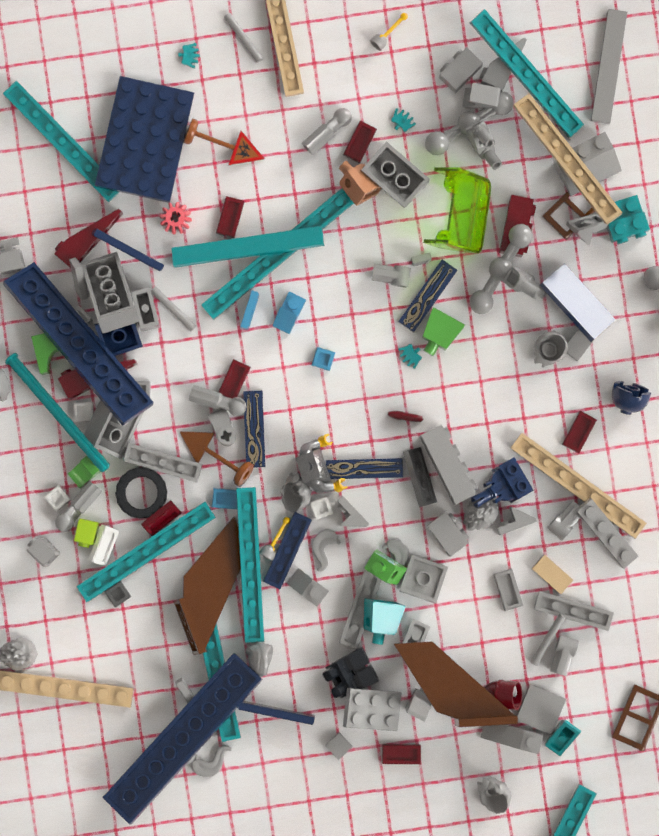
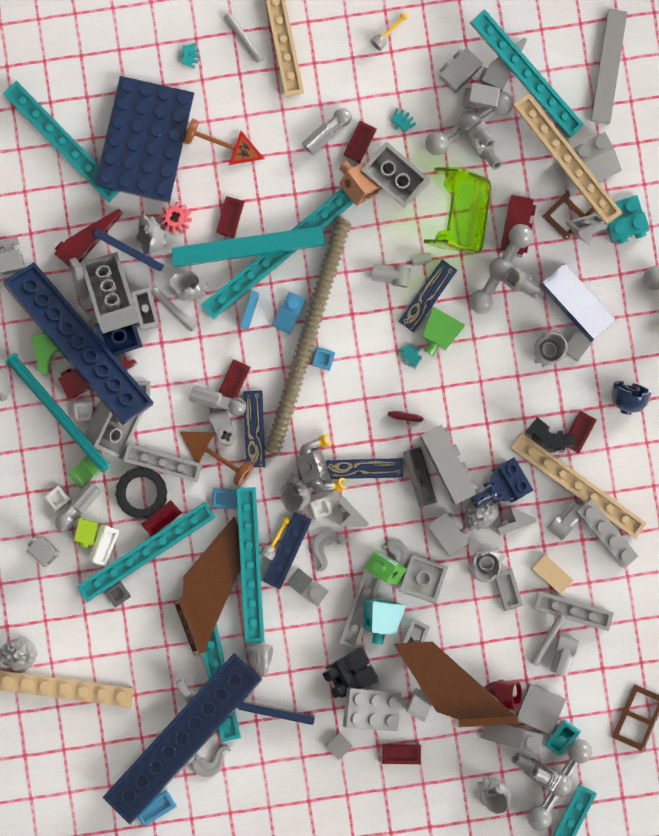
(150, 234): none -> light grey hair
(159, 806): none -> dark azure tile
(187, 286): none -> light grey hair
(308, 335): none -> dark tan piece
(486, 565): none -> light grey hair
(552, 441): none -> black hips
(557, 783): none -> light grey connector

